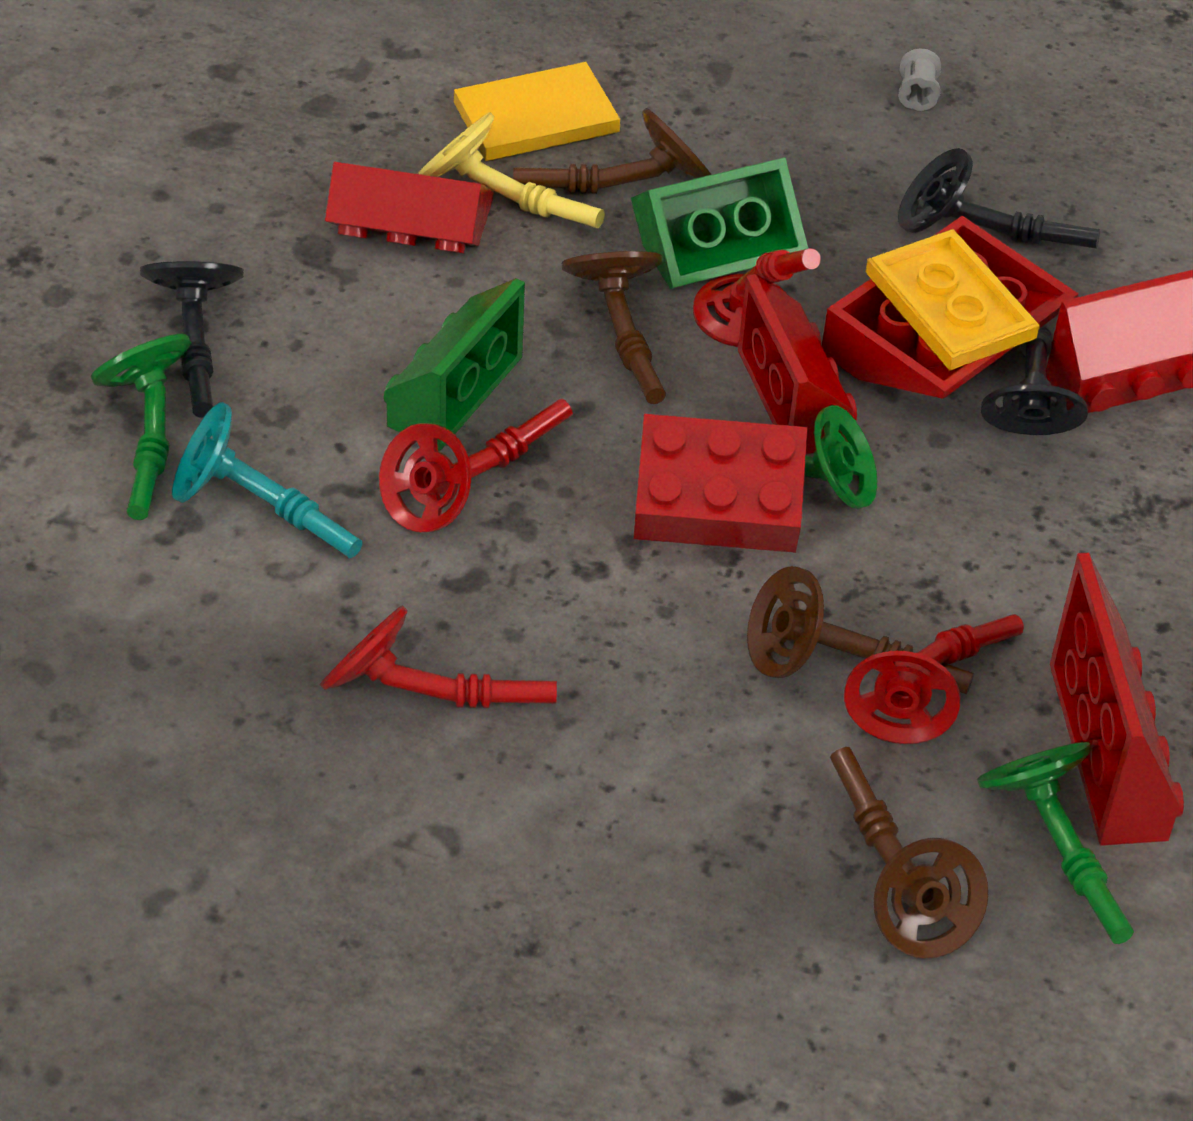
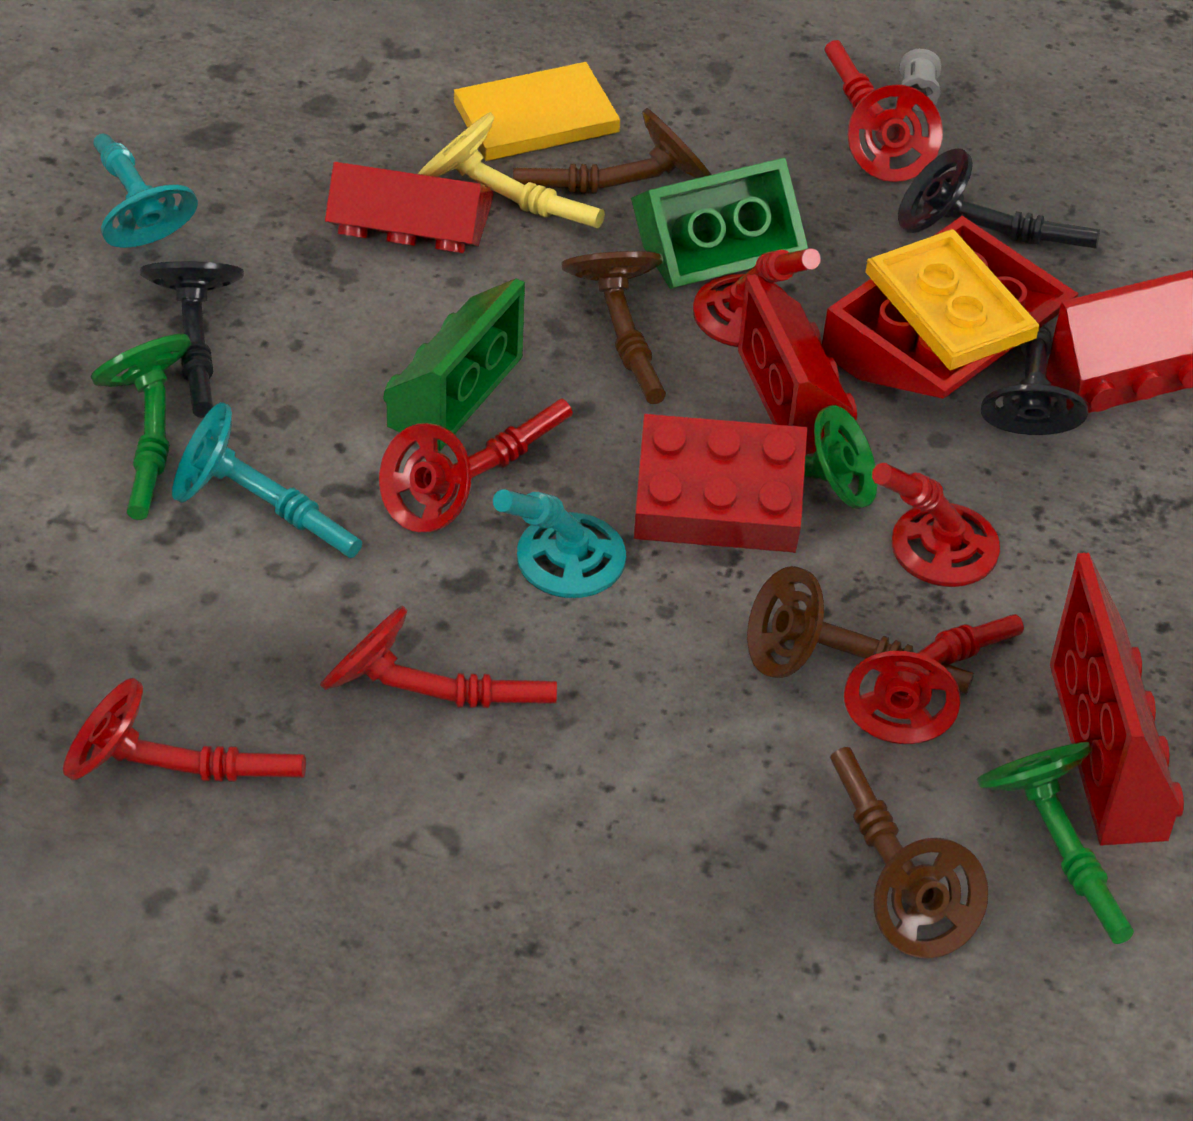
(113, 736): none -> red dish
(142, 200): none -> teal dish
(569, 547): none -> teal dish
(888, 123): none -> red dish
(941, 539): none -> red dish

